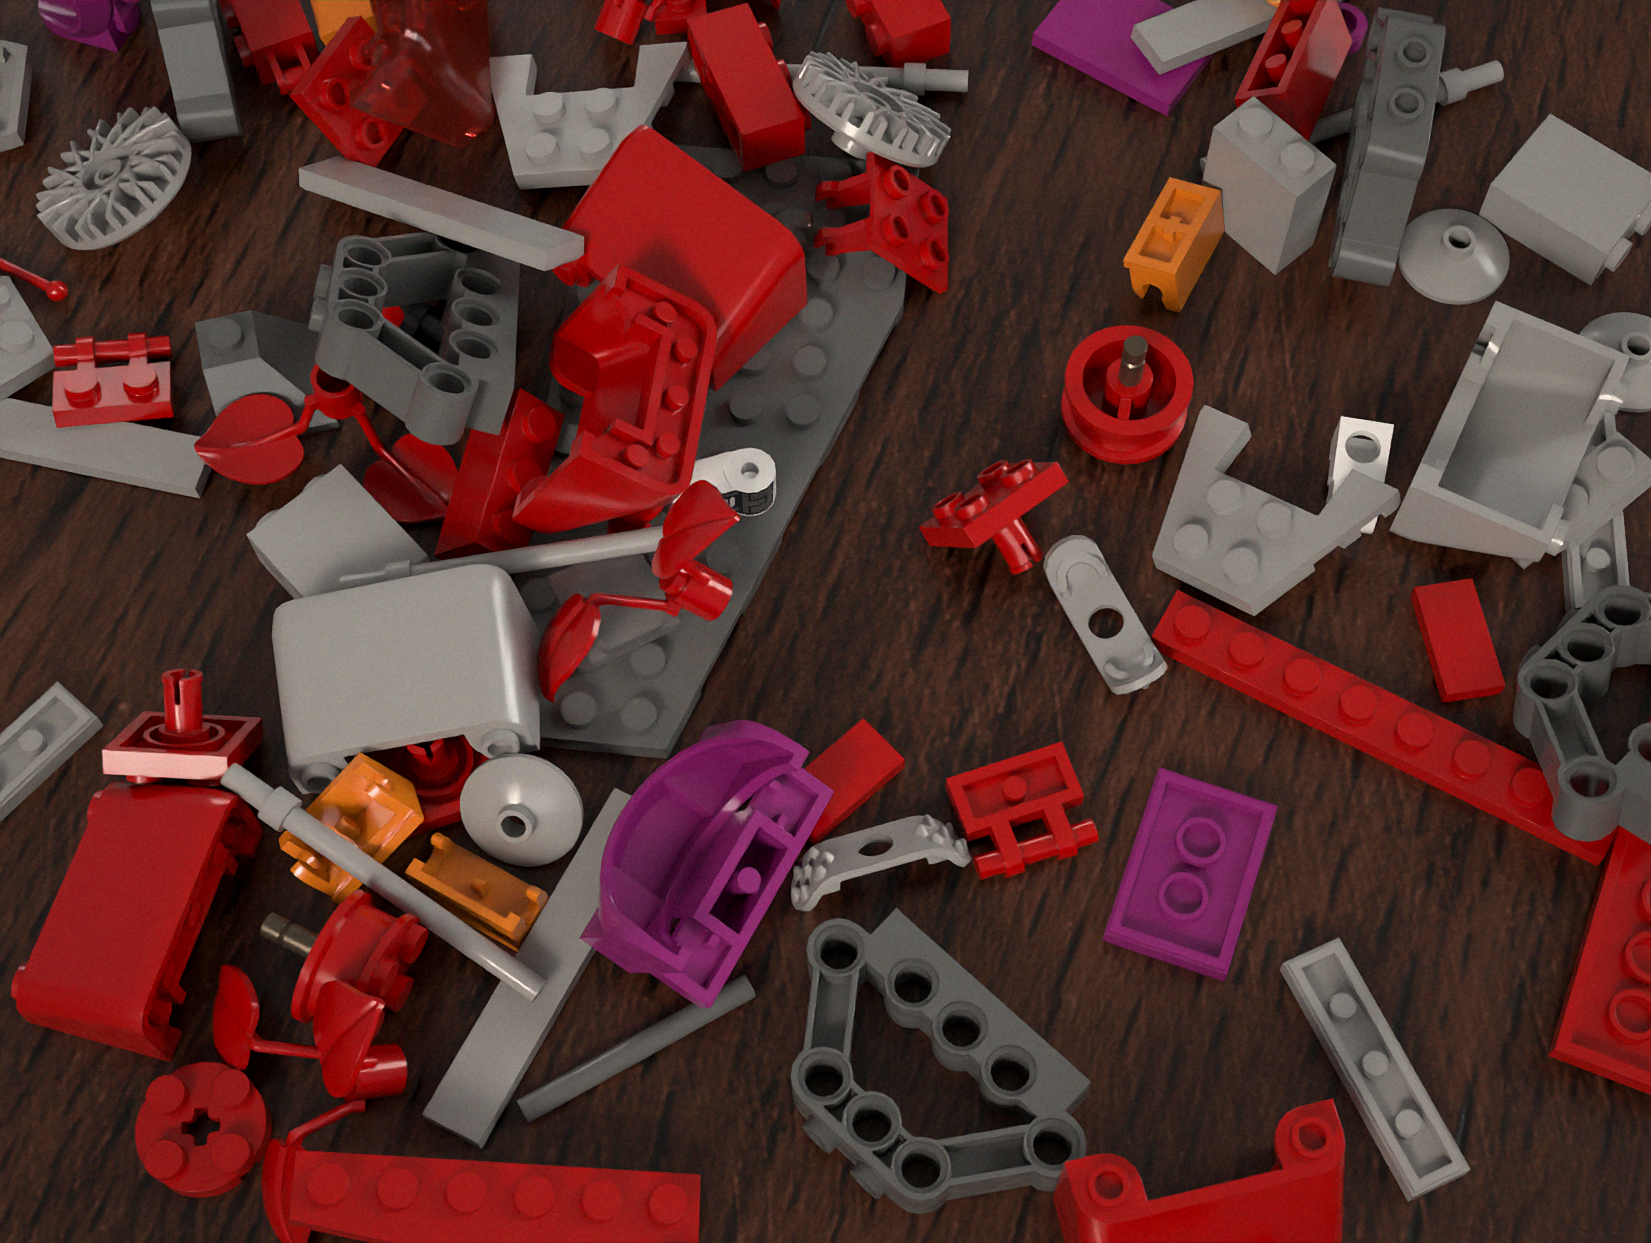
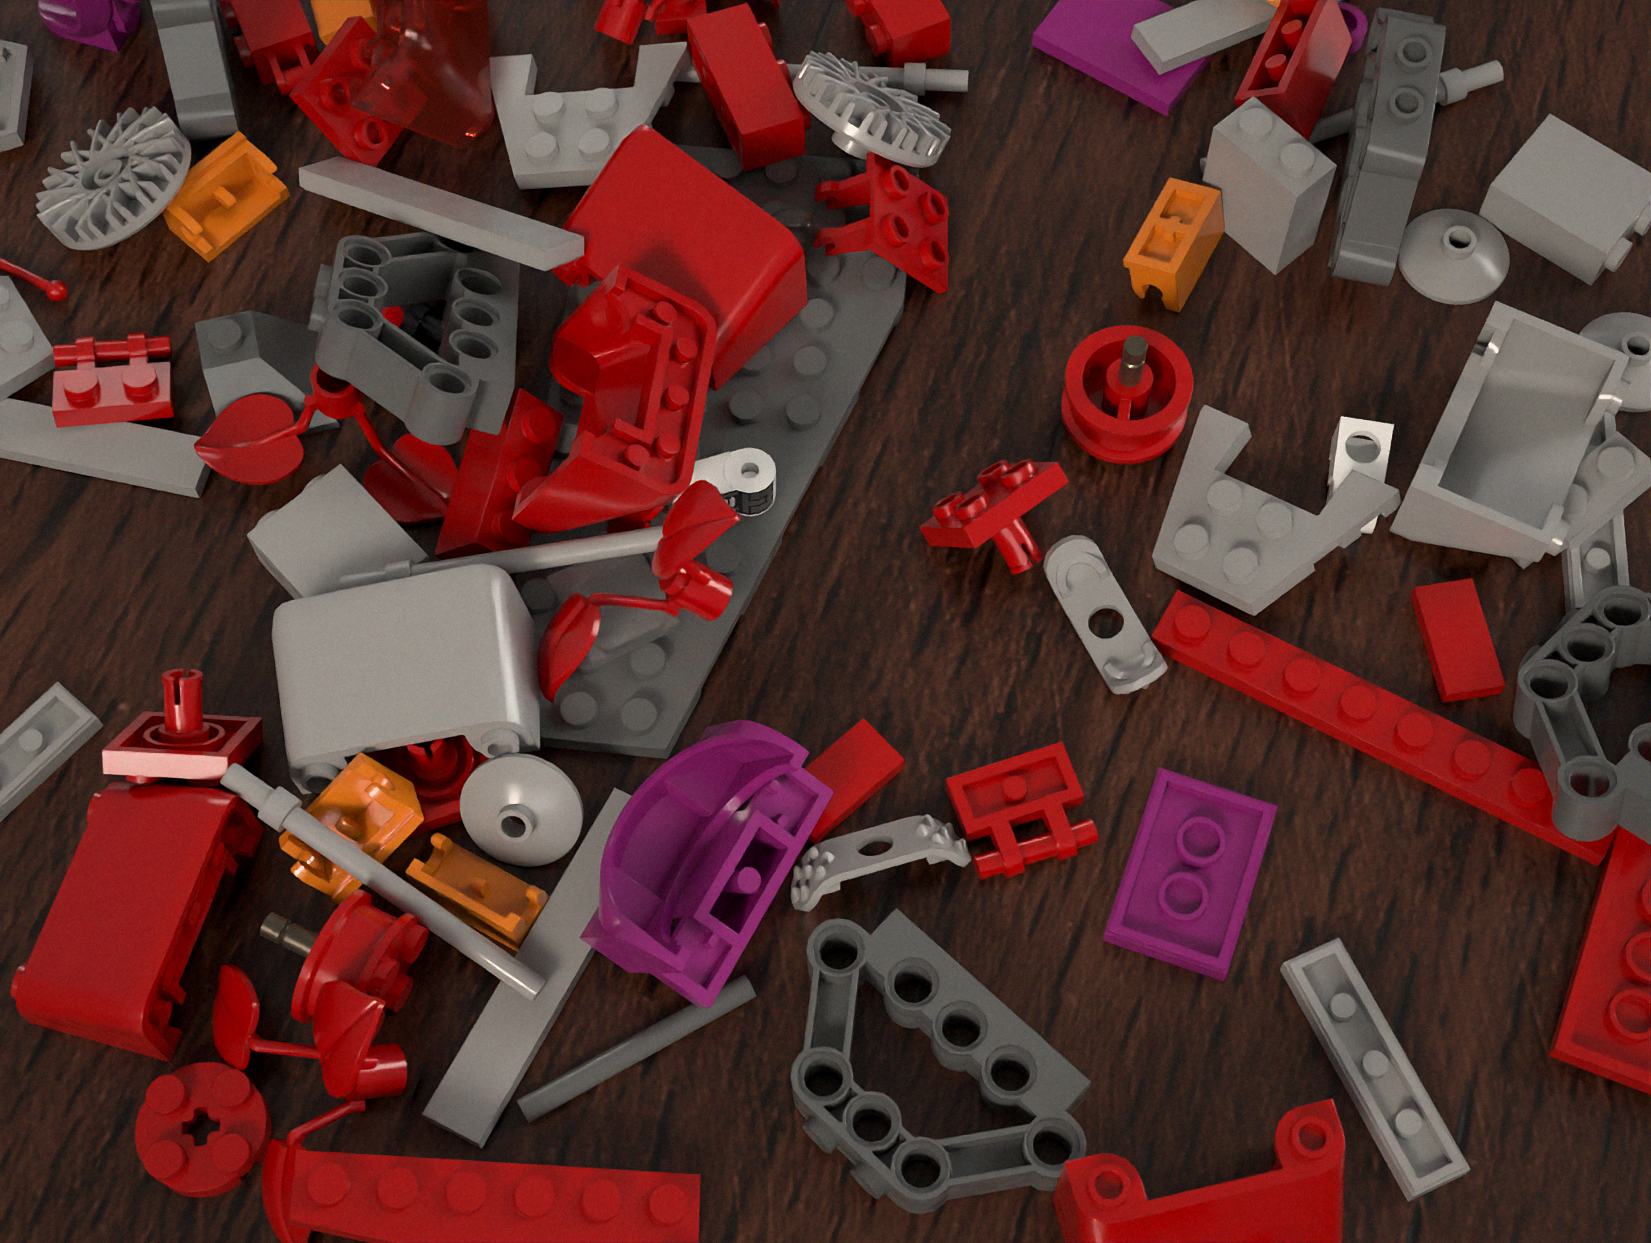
(224, 197): none -> orange hinge

